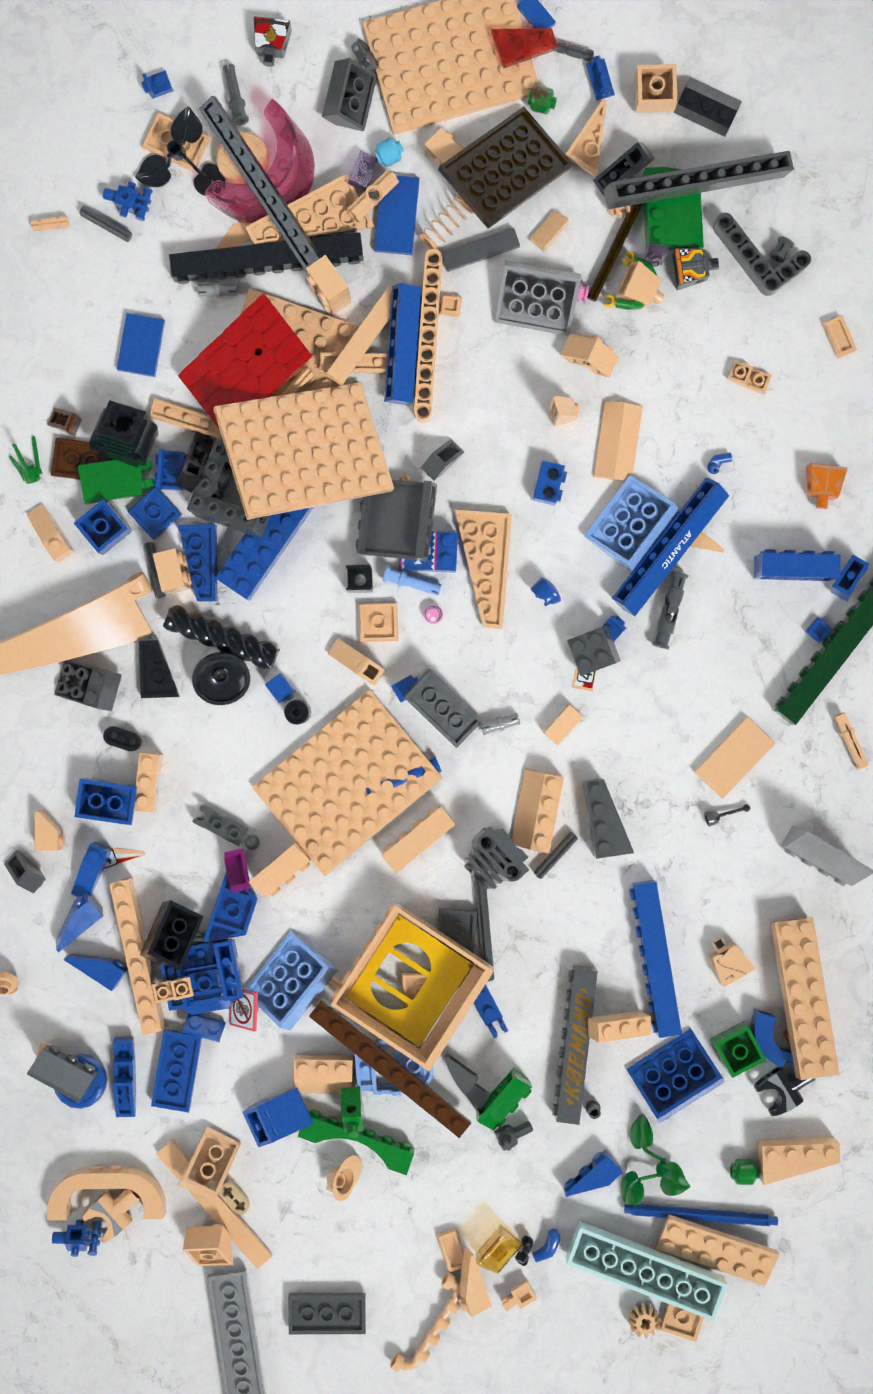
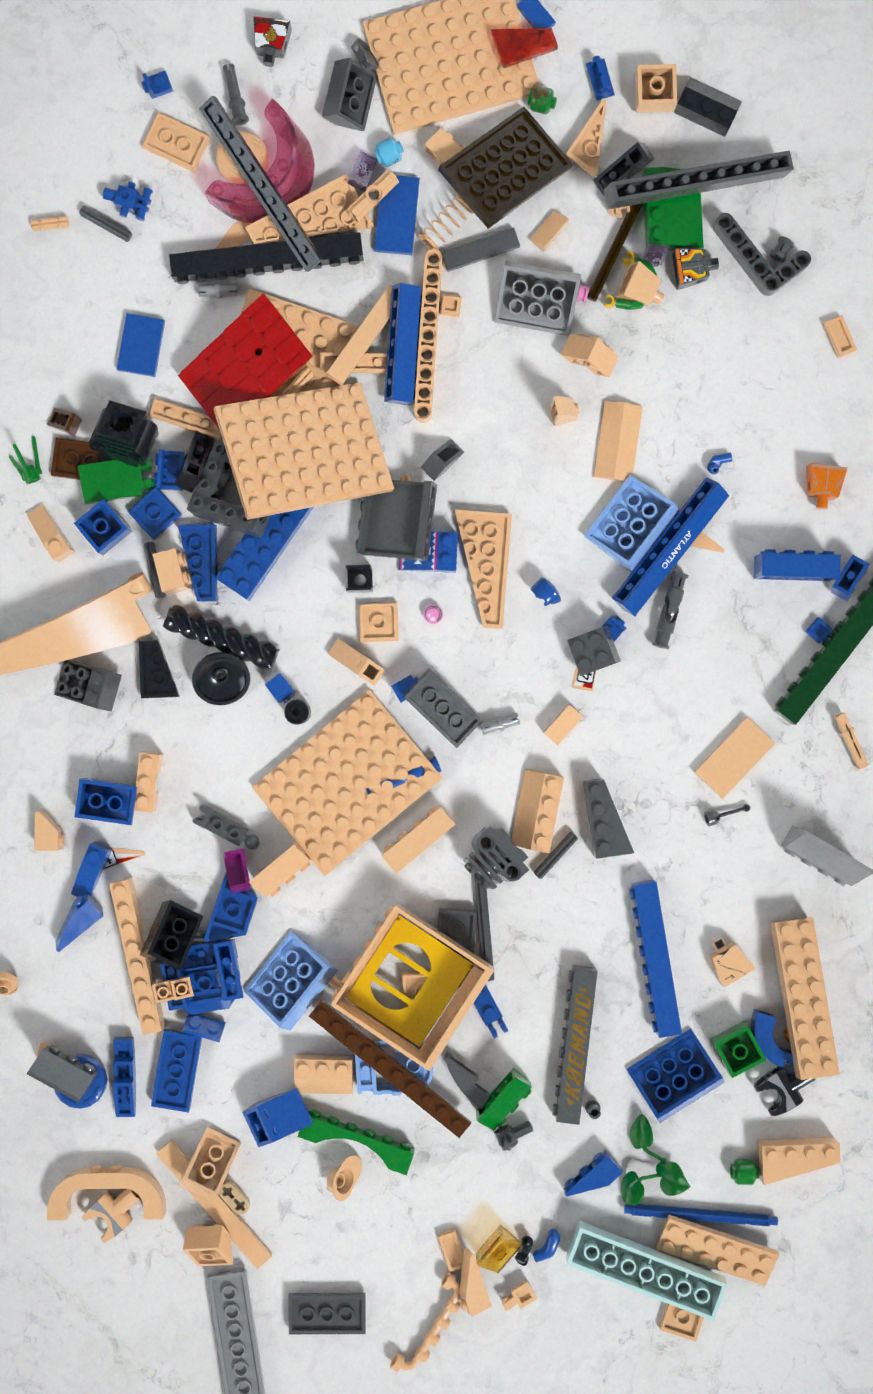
(24, 872): dark grey slope -> none
(77, 1238): blue piece -> none
(101, 969): blue slope -> none
(122, 739): black plate -> none
(184, 129): black plant -> none
(244, 1011): piece -> none
(329, 285): light nougat brick -> none
(352, 1115): green torso -> none
(402, 578): light blue pin -> none
(545, 482): blue brick -> none
(575, 51): dark grey axle -> none
(619, 1026): light nougat brick -> none
(637, 1323): light nougat gear -> none
(749, 378): light nougat slope -> none

